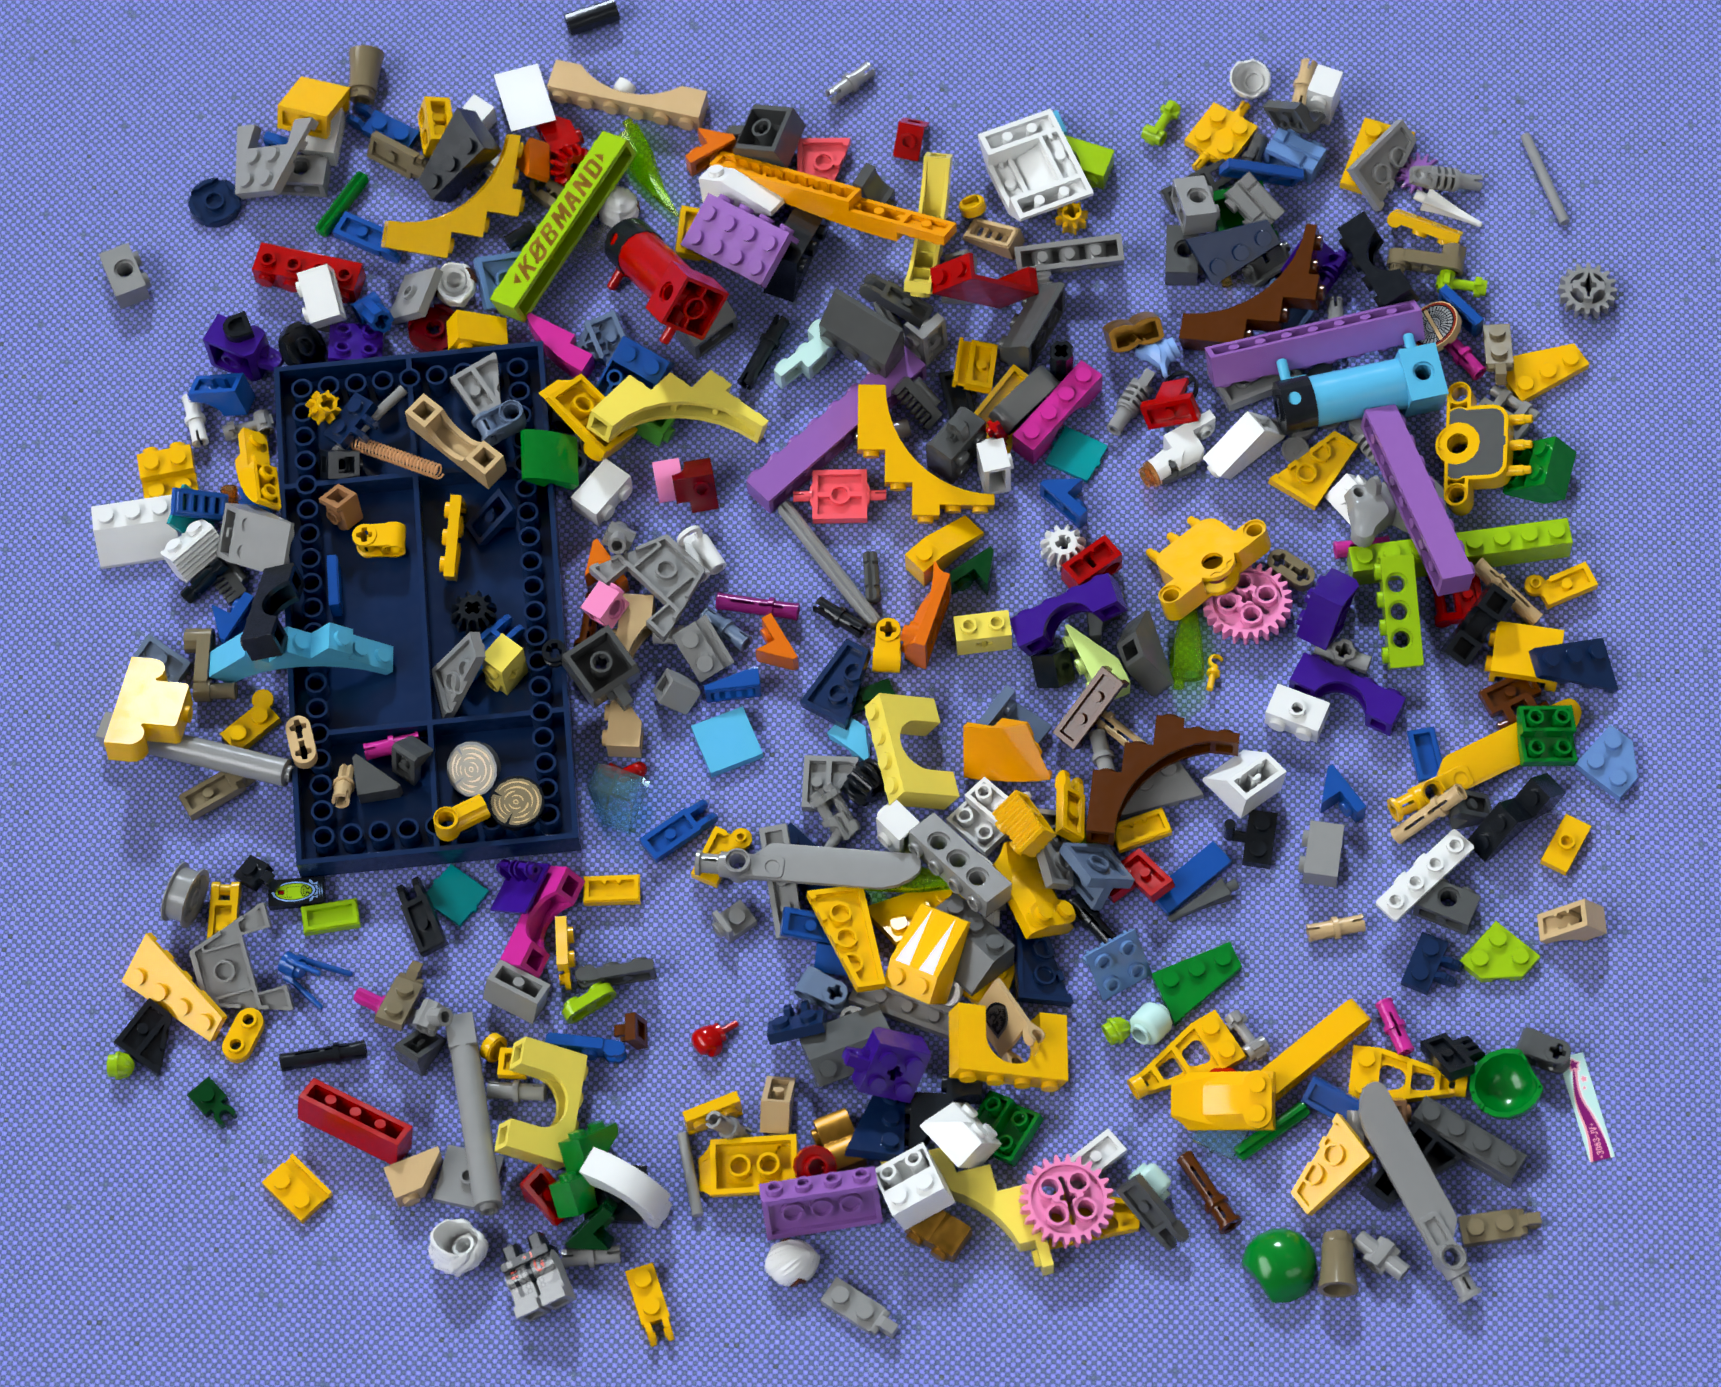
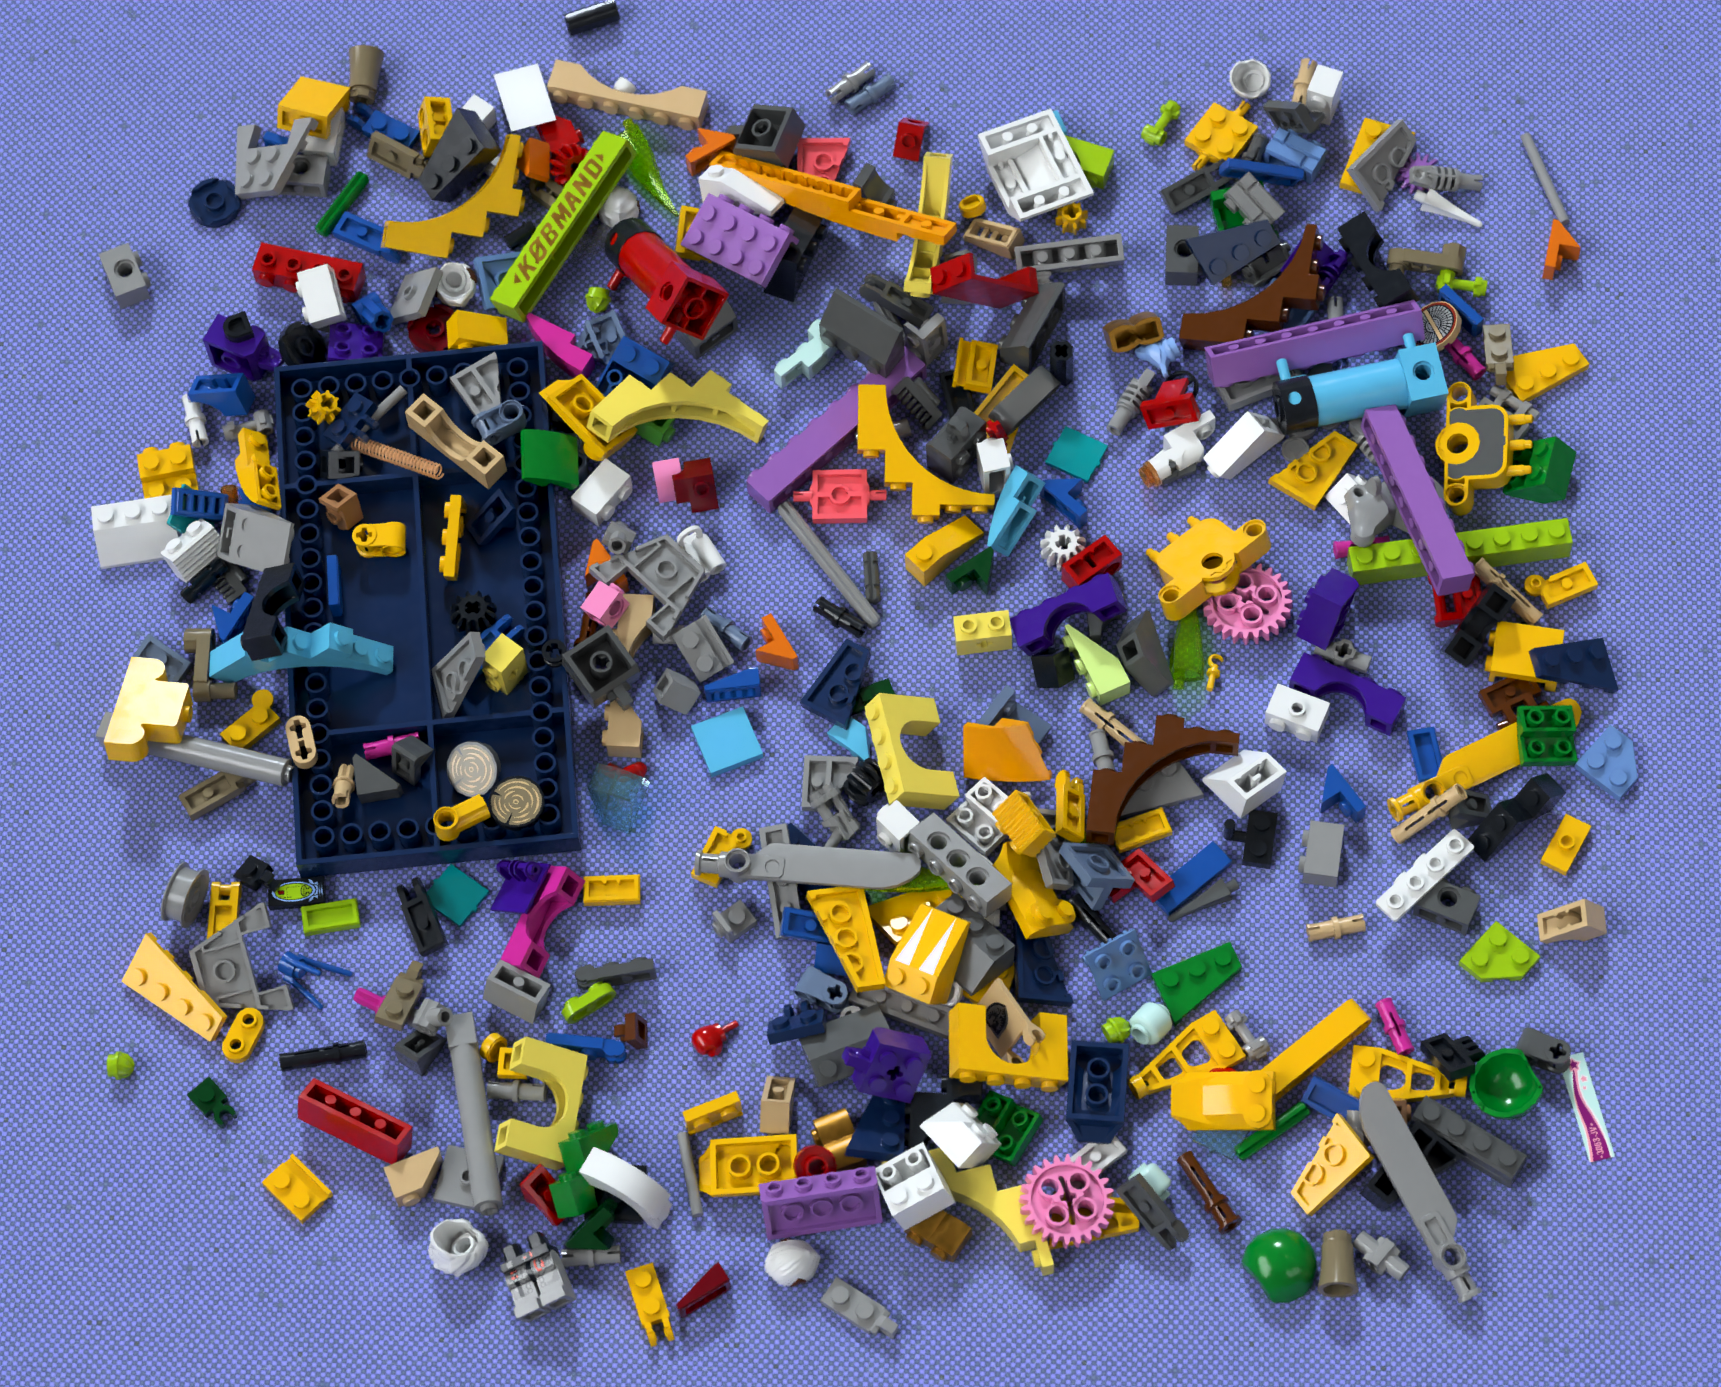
(147, 1036): black wing -> none
(564, 957): yellow hinge -> none
(597, 299): none -> lime plate
(677, 831): blue hinge -> none
(707, 1289): none -> dark red slope
(727, 1126): light grey pin -> none
(757, 606): magenta pin -> none
(768, 343): black pin -> none
(870, 94): none -> sand blue pin
(887, 649): yellow piece -> none
(922, 632): orange slope -> none
(1014, 510): none -> medium azure slope
(1039, 429): dark pink arch -> none
(1089, 707): container -> none
(1097, 1090): none -> dark blue slope
(1194, 205): light grey brick -> none
(1291, 569): dark tan beam -> none
(1403, 568): lime brick -> none
(1423, 227): yellow plate -> none
(1425, 963): dark blue hinge -> none
(1496, 1226): dark tan hinge -> none
(1560, 246): none -> orange slope
(1574, 294): light grey gear -> none

